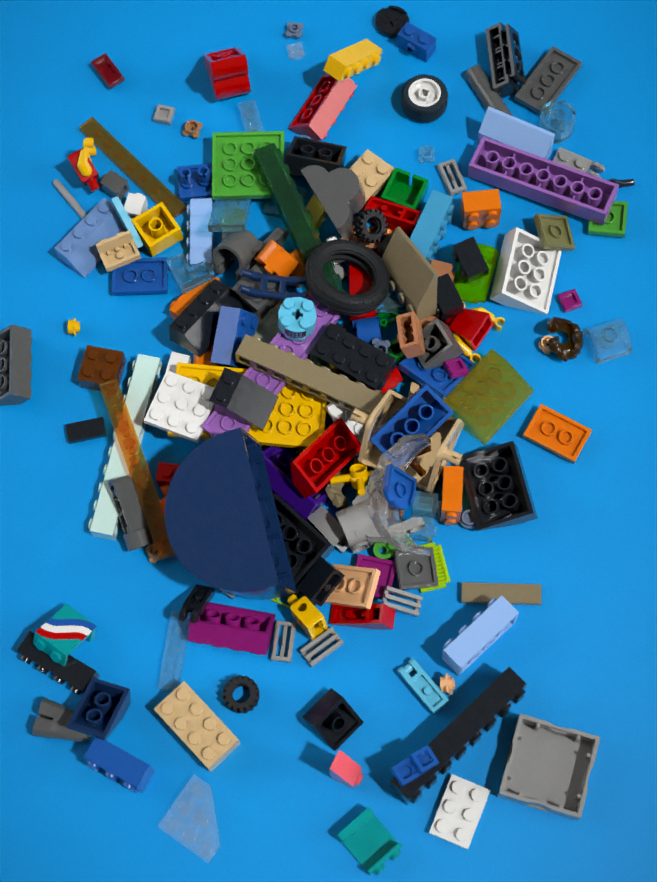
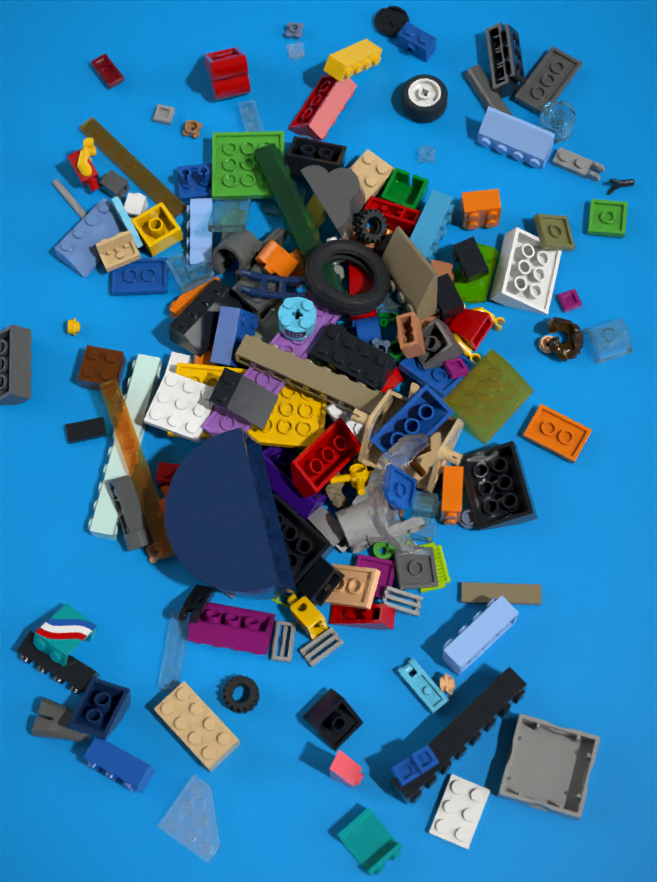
(457, 190): light grey tile -> none
(543, 180): medium lavender brick -> none

